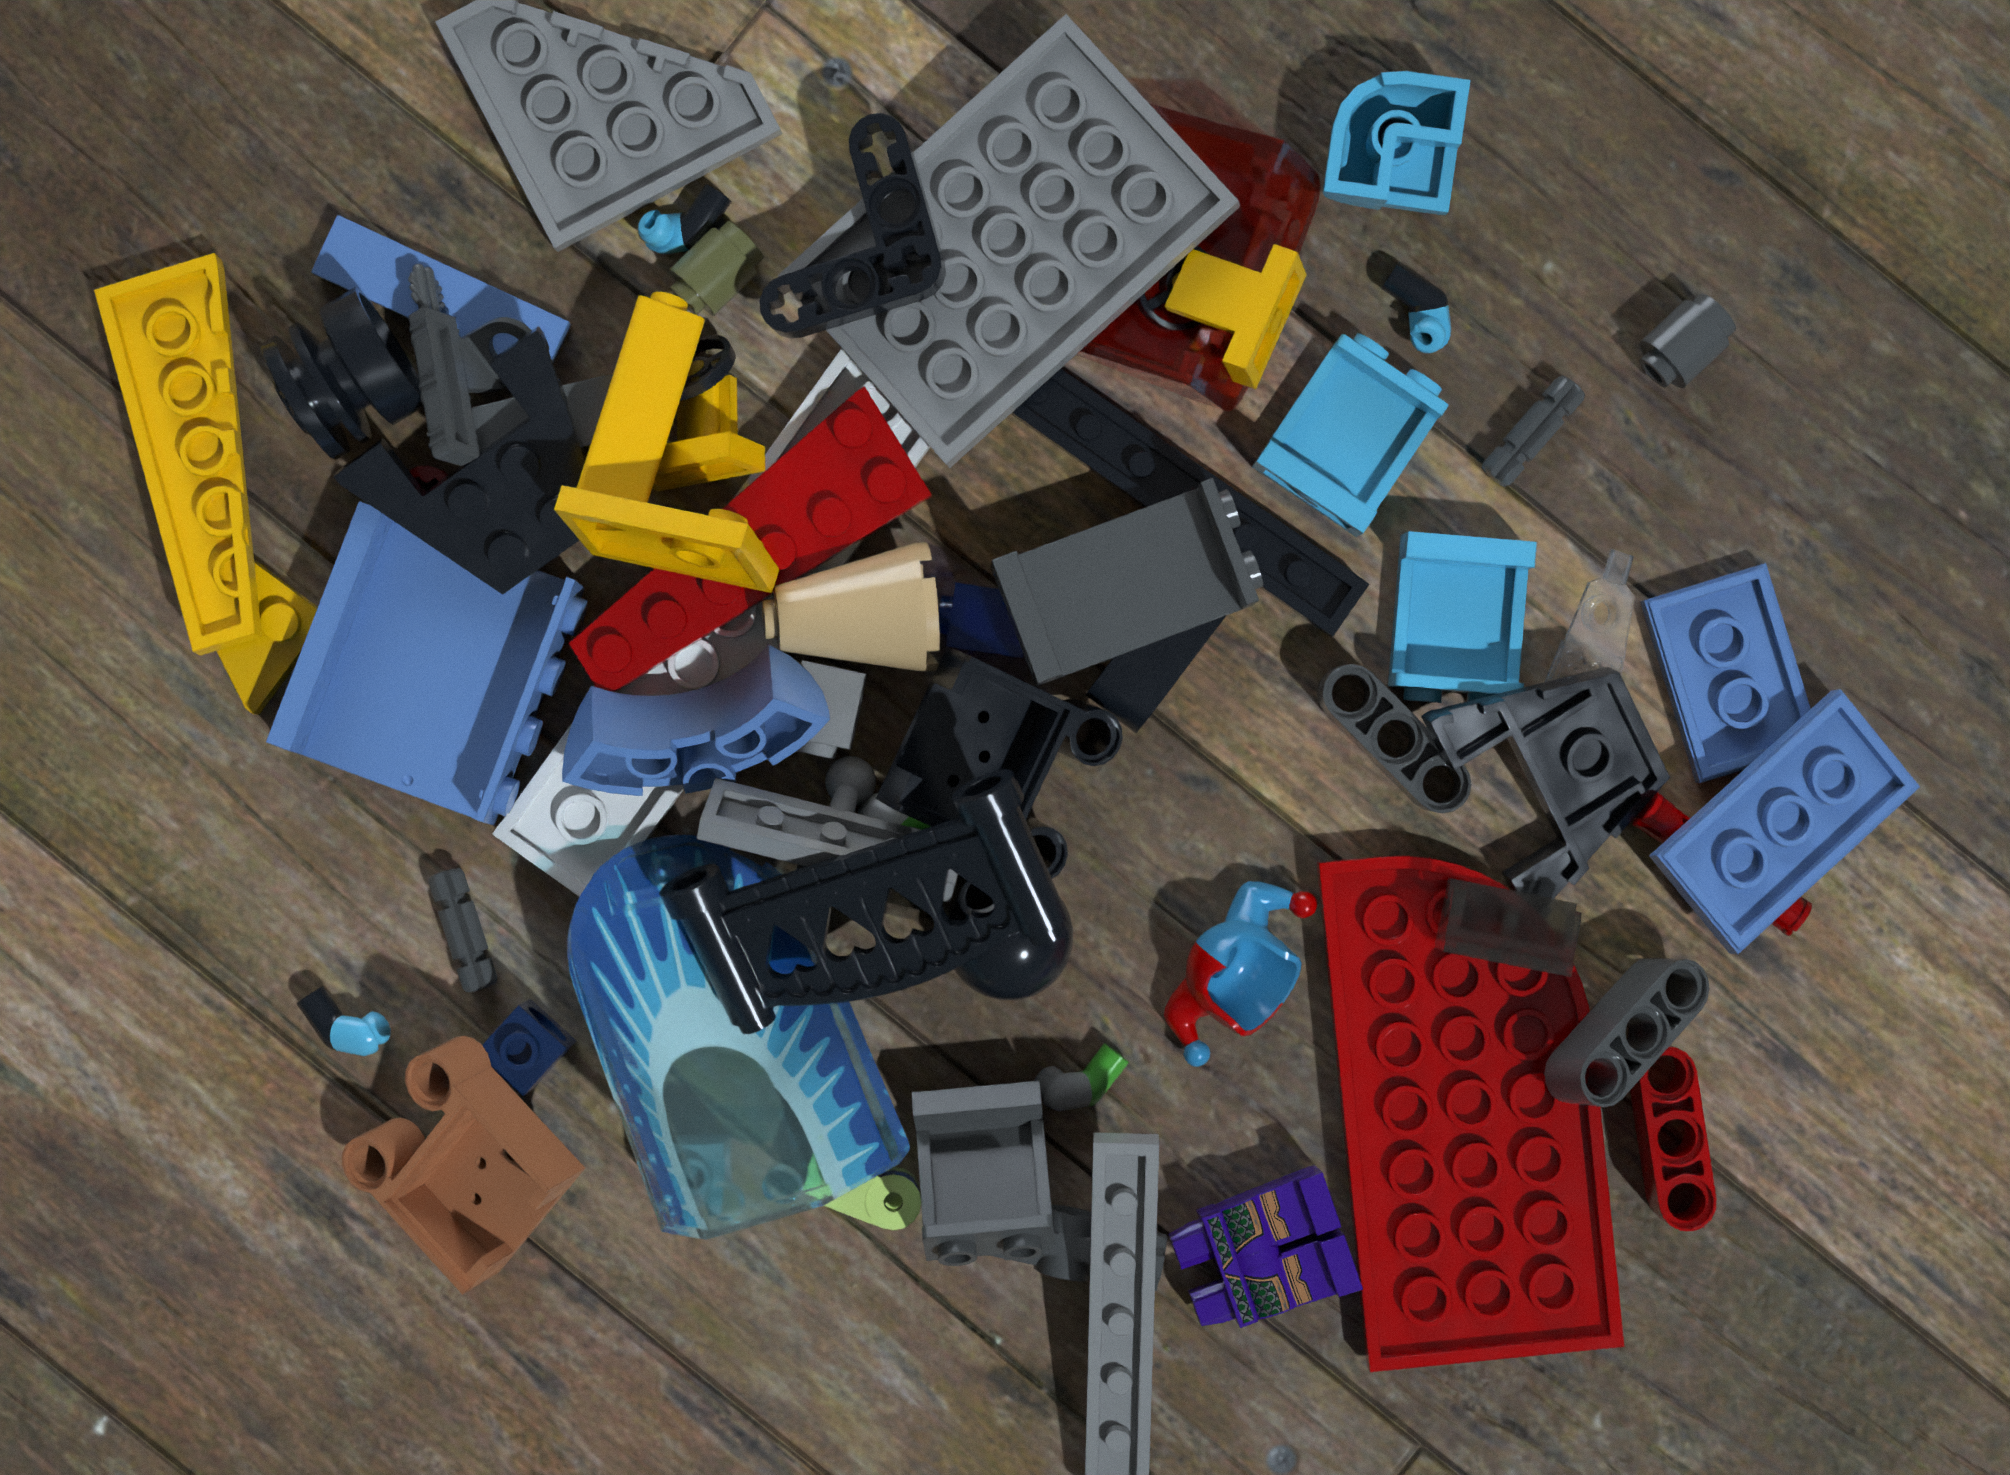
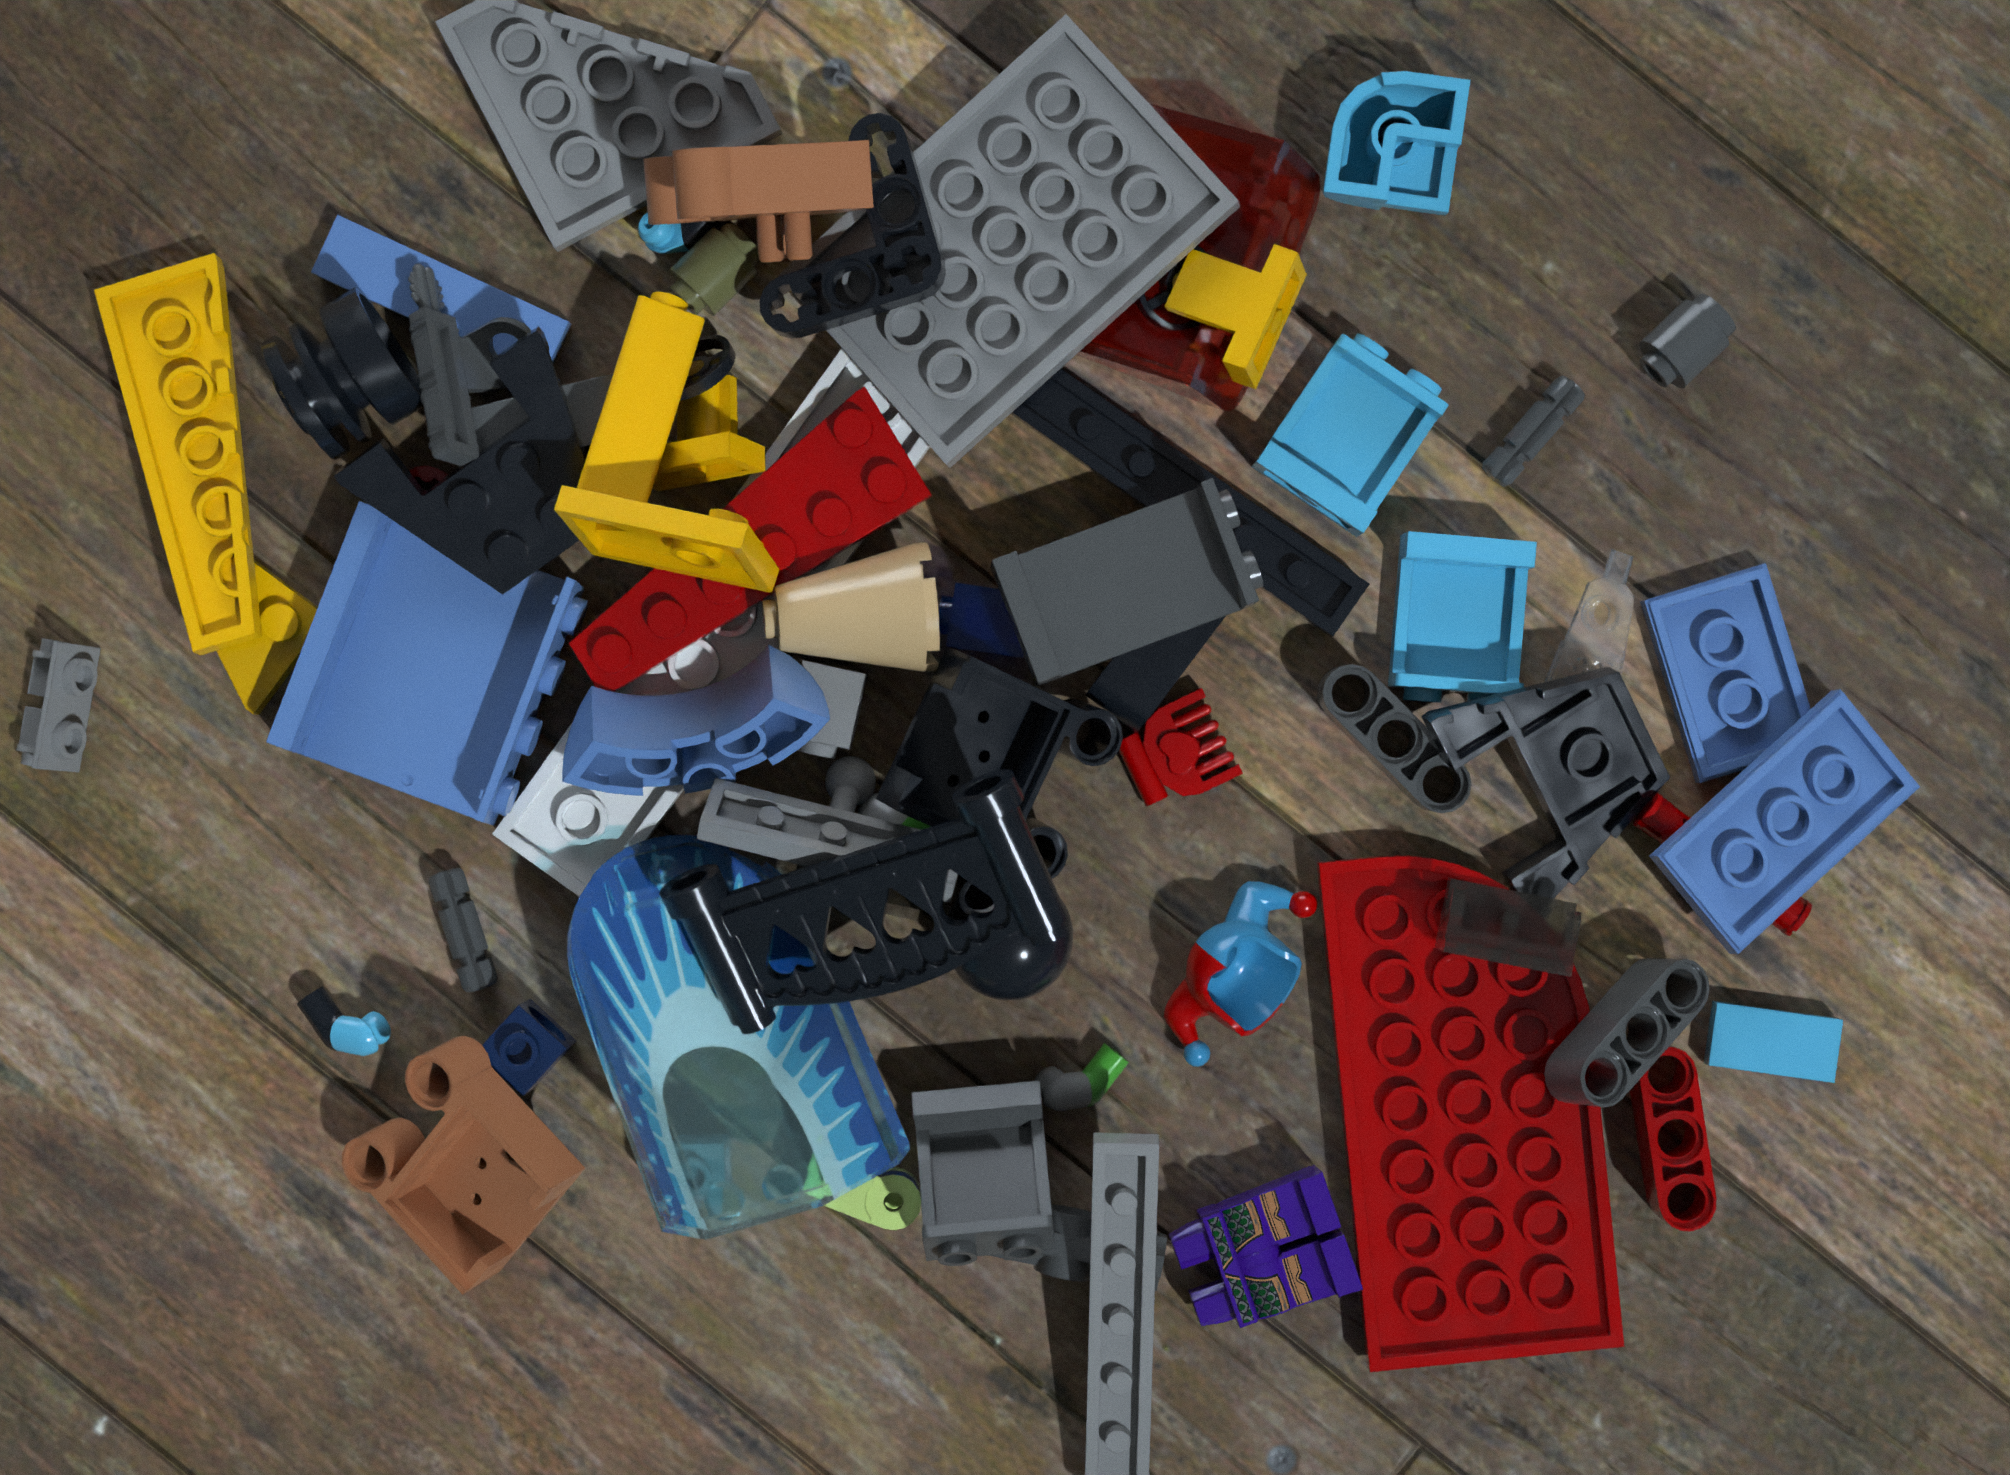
(66, 679): none -> light grey hinge
(761, 182): none -> nougat piece
(1171, 755): none -> red piece
(1426, 308): arm -> none
(1773, 1041): none -> medium azure tile

